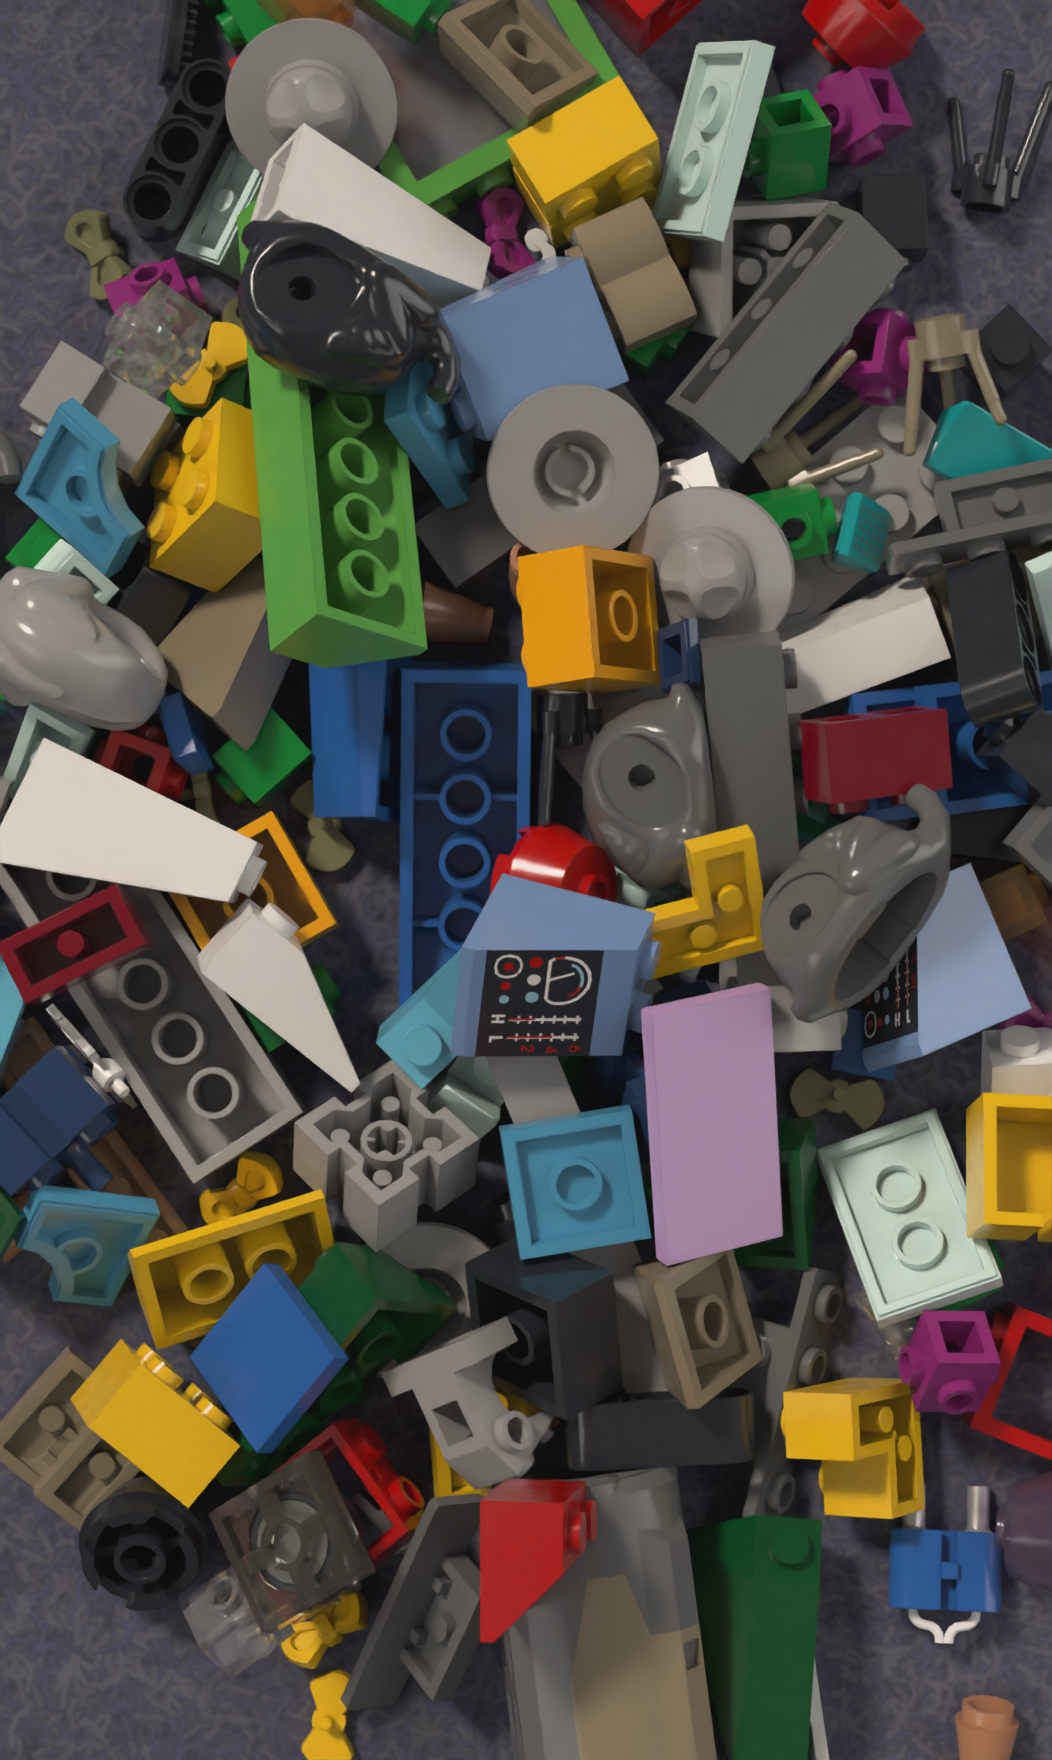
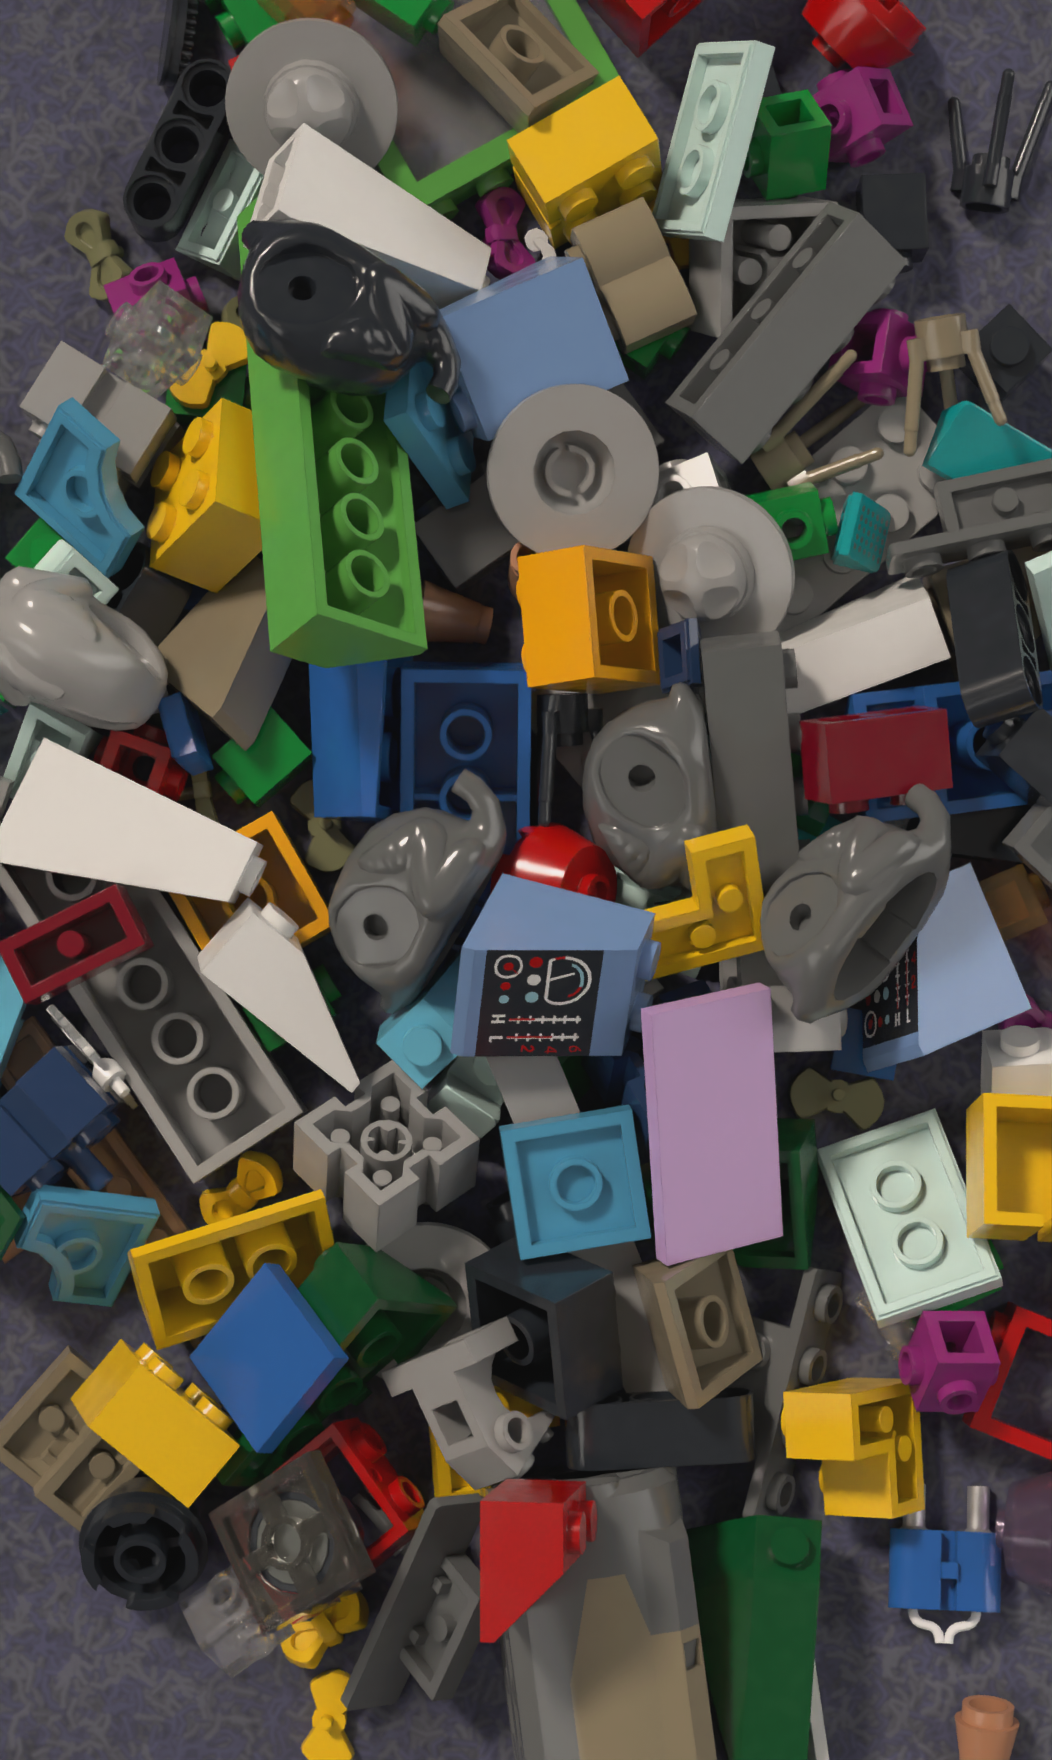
(414, 890): none -> dark grey piece

